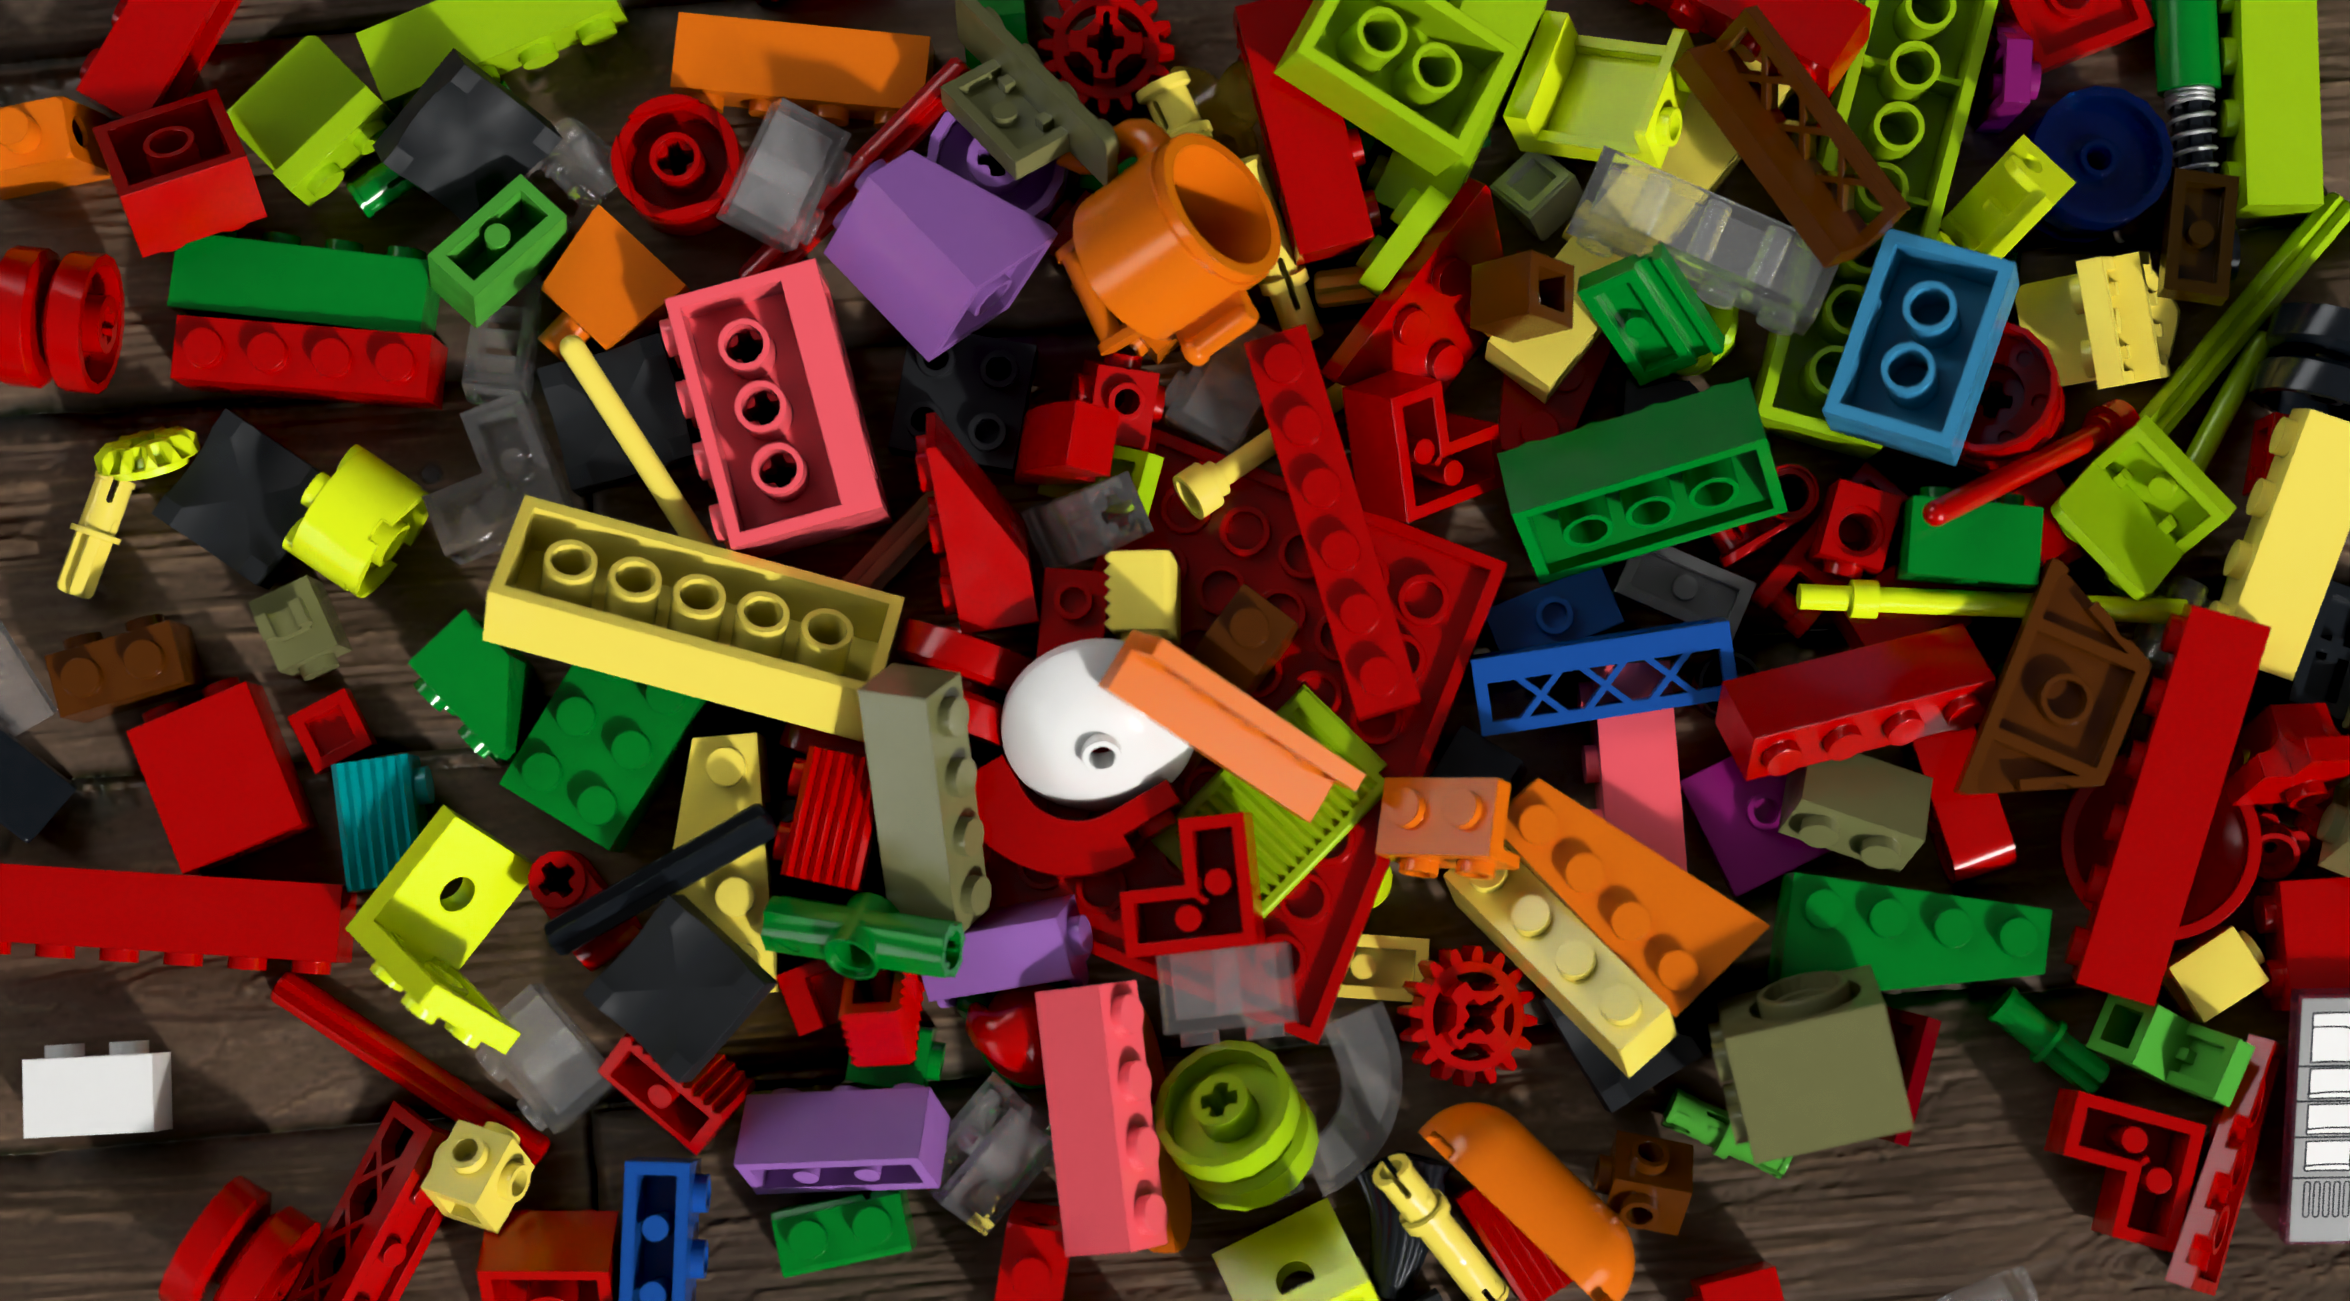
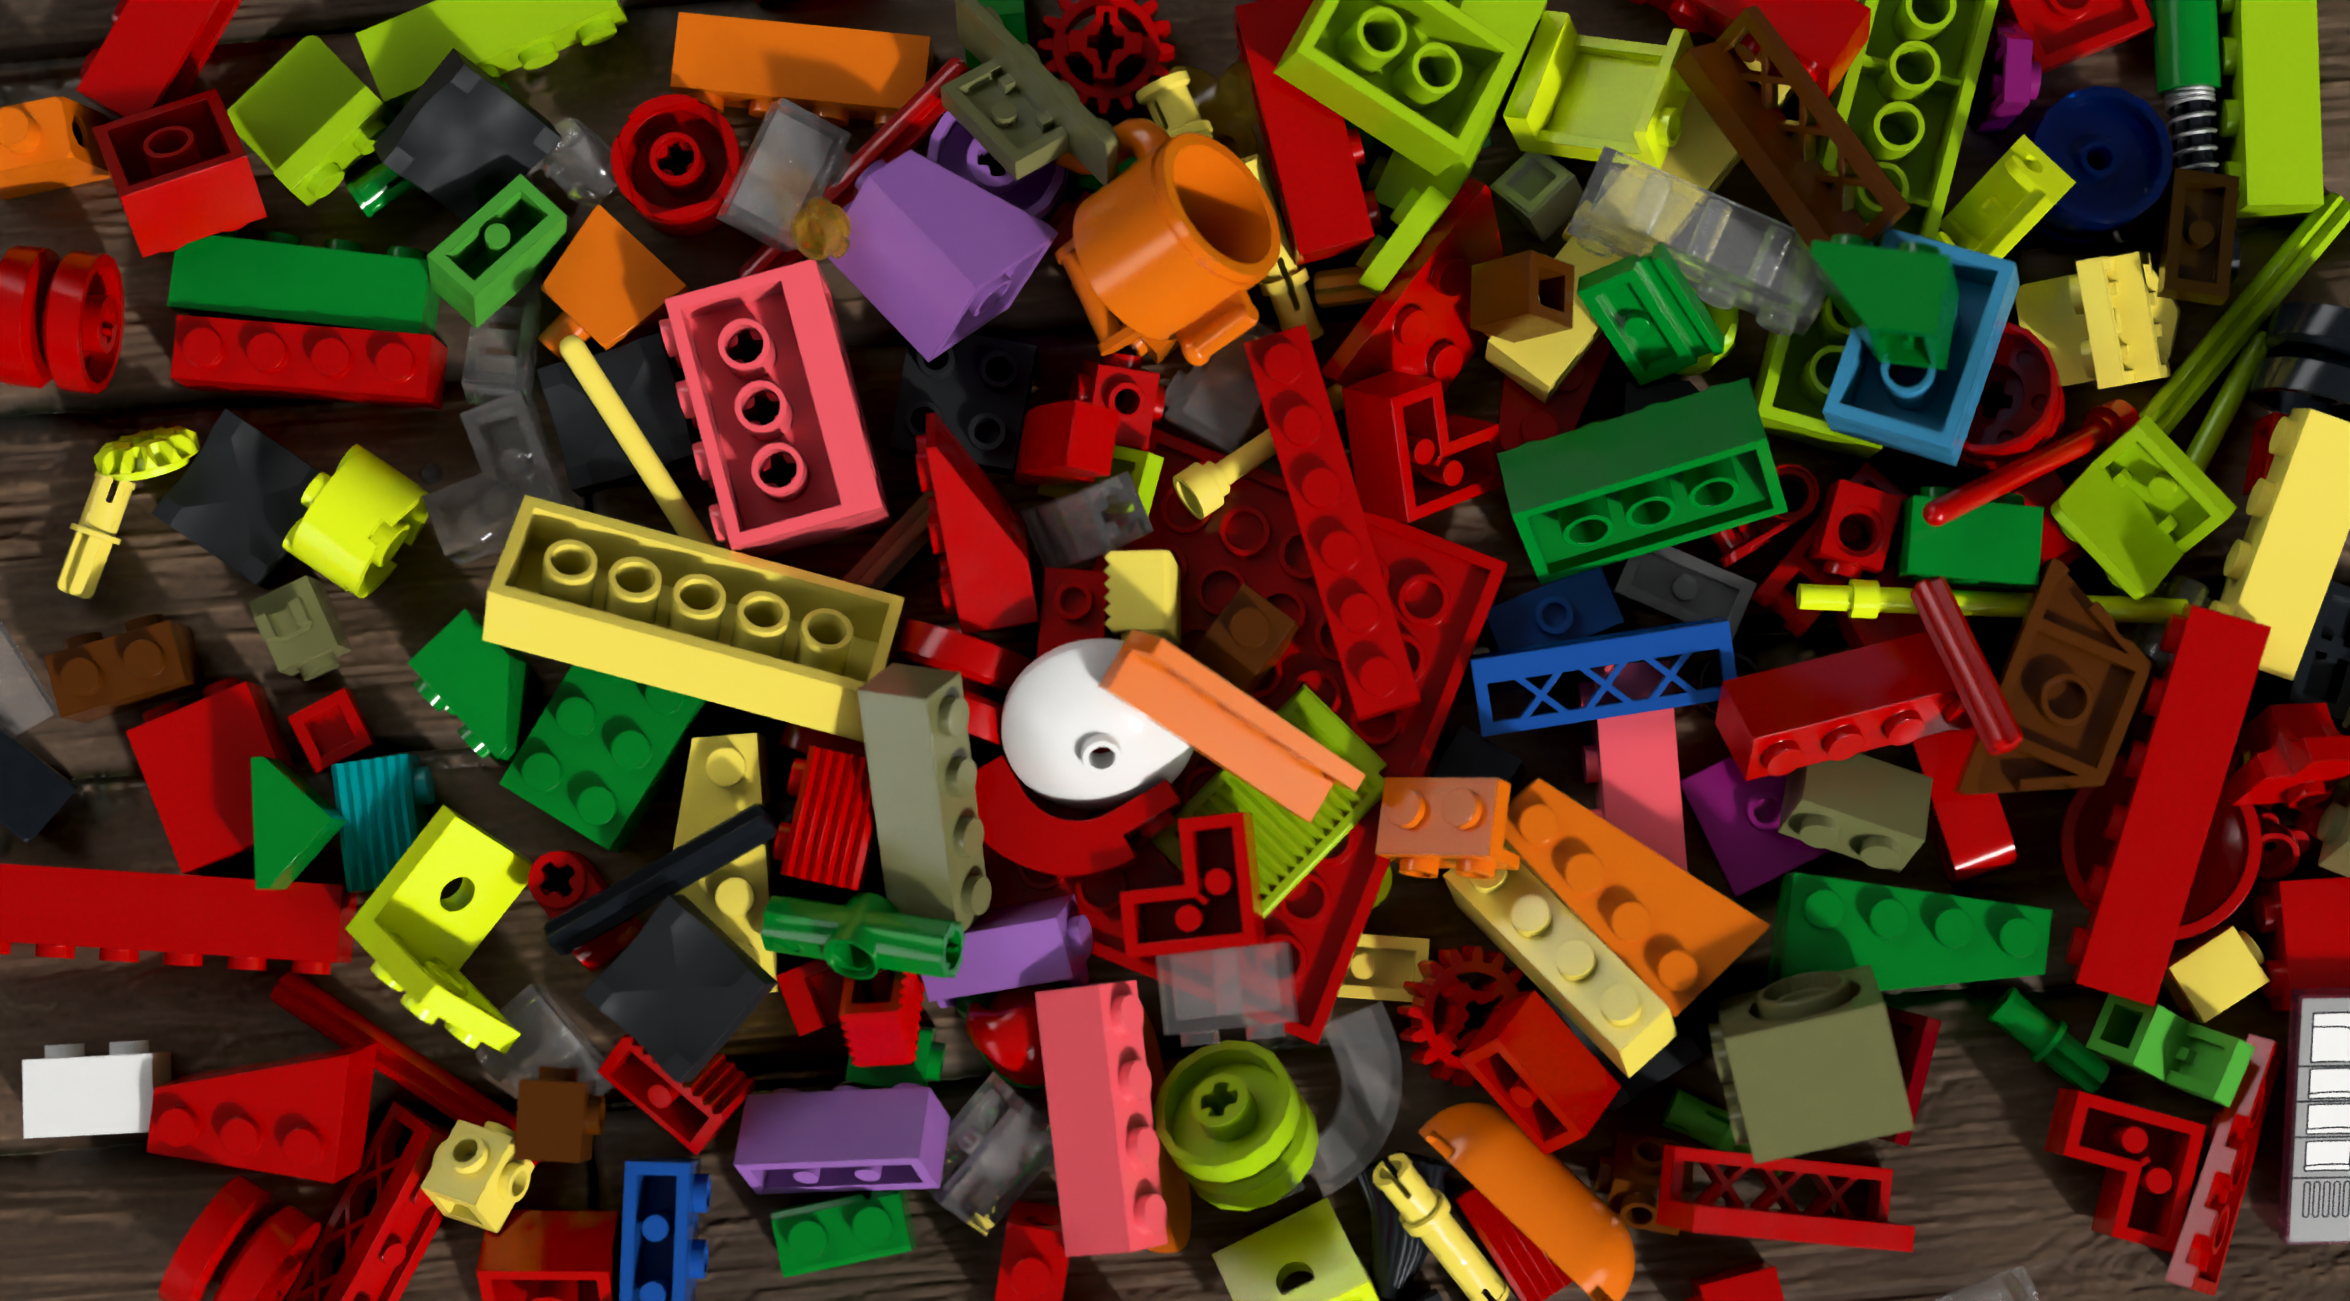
(271, 1117): none -> red wedge
(288, 823): none -> green slope
(558, 1116): none -> reddish brown brick
(821, 230): none -> clear yellow plate
(1540, 1068): none -> red brick
(1788, 1222): none -> red fence
(1892, 298): none -> green slope
(1966, 666): none -> red axle

